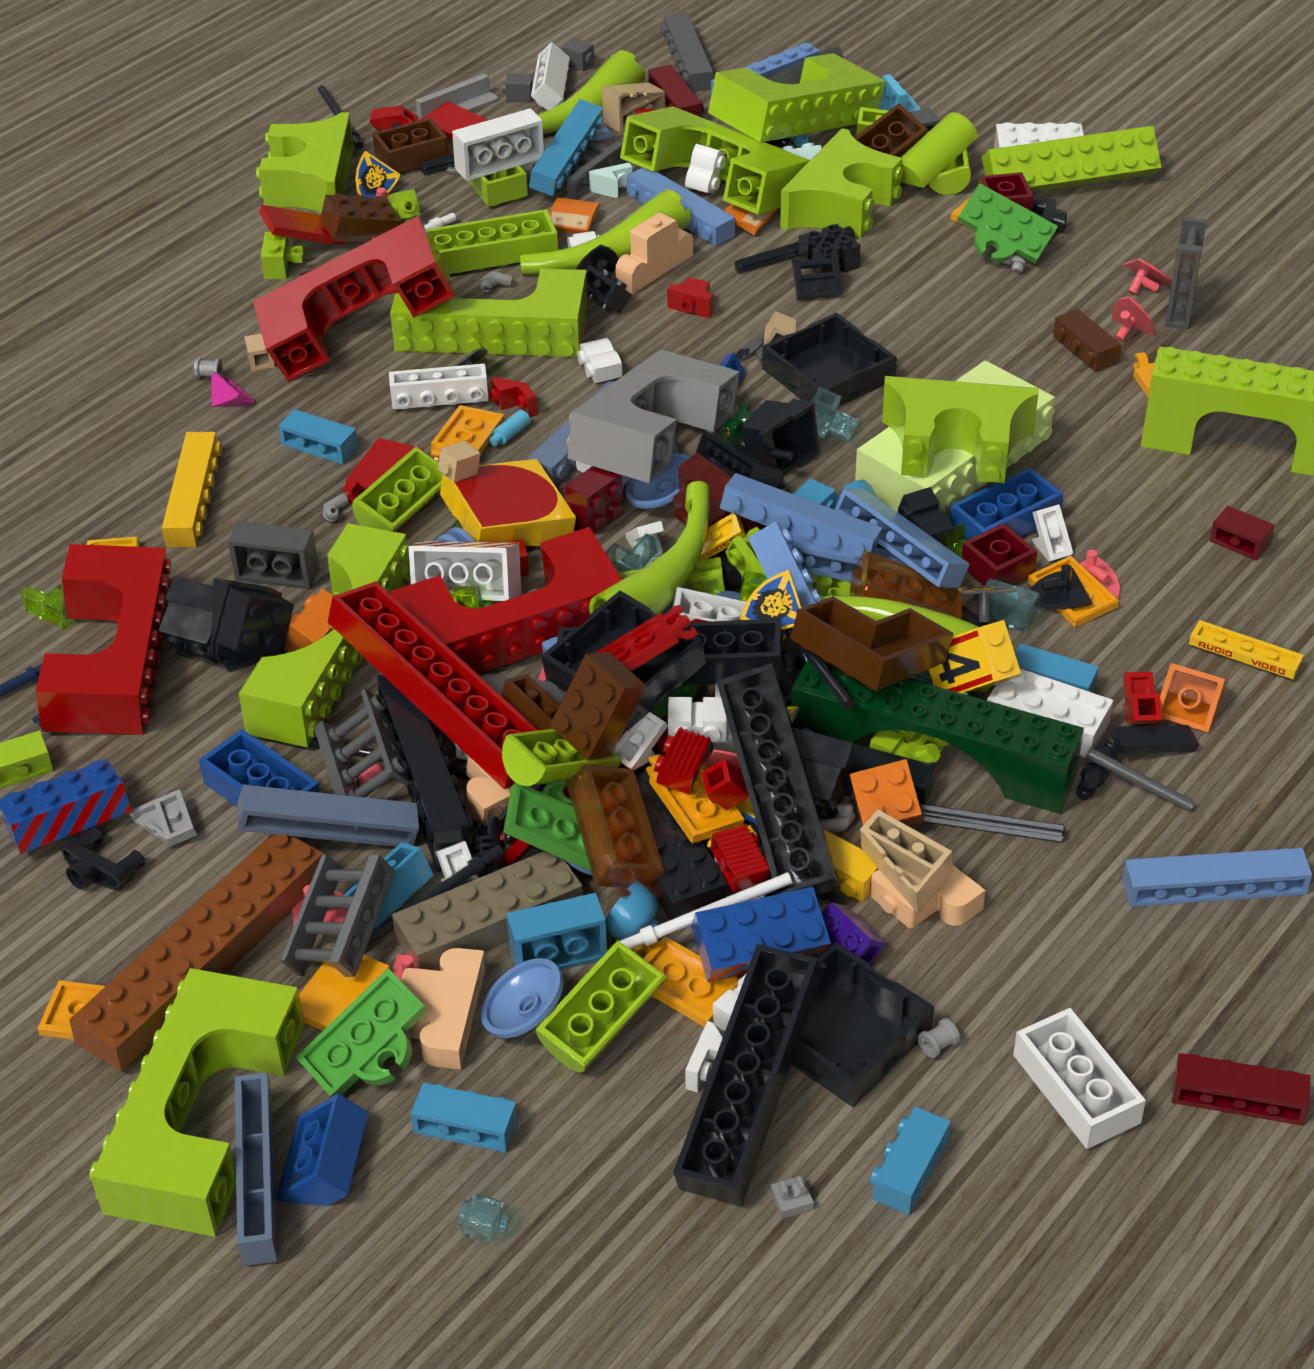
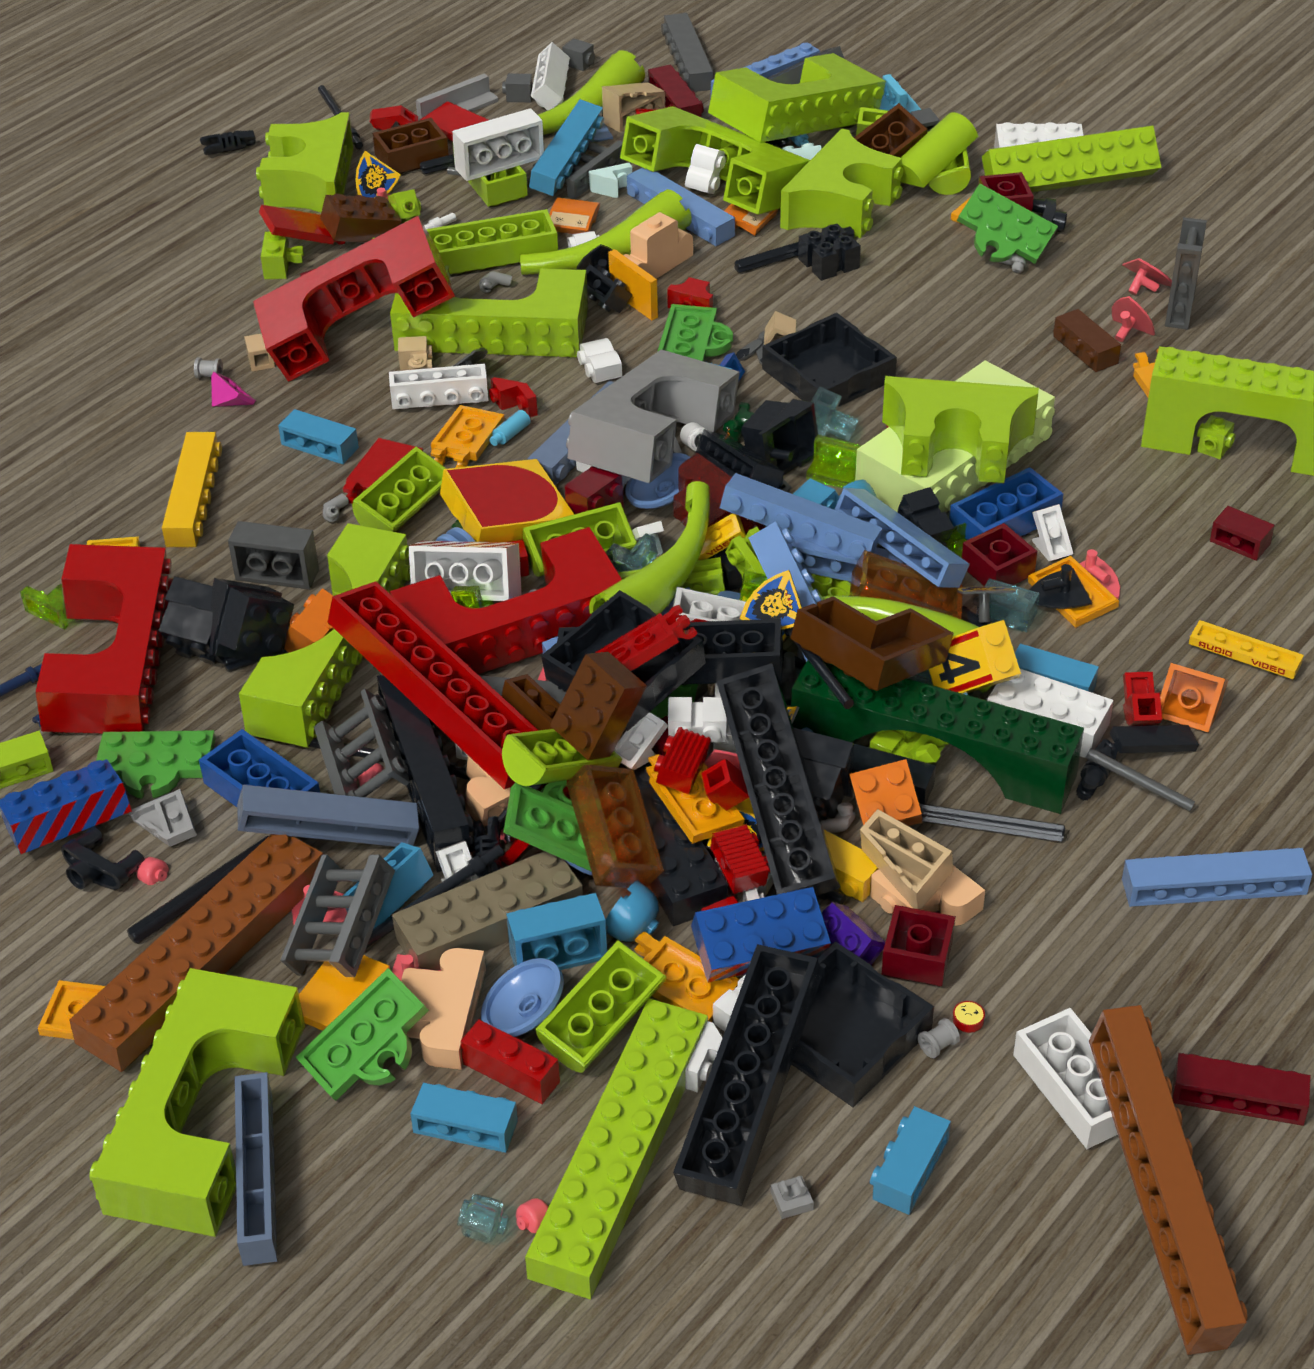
(152, 870): none -> coral piece
(155, 757): none -> bright green plate
(185, 900): none -> black axle
(227, 141): none -> black hinge
(323, 1153): blue slope -> none
(414, 353): none -> tan brick
(459, 461): tan brick -> none
(510, 1061): none -> red brick
(530, 1214): none -> coral piece
(606, 523): none -> lime brick
(615, 1151): none -> lime brick
(639, 282): none -> light orange tile
(649, 934): white bar -> none
(691, 435): none -> white brick
(694, 332): none -> bright green plate
(817, 284): black plate -> none
(833, 462): none -> clear neon green bracket
(918, 945): none -> dark red brick
(968, 1016): none -> tile
(1167, 1182): none -> dark orange brick
(1215, 436): none -> lime brick

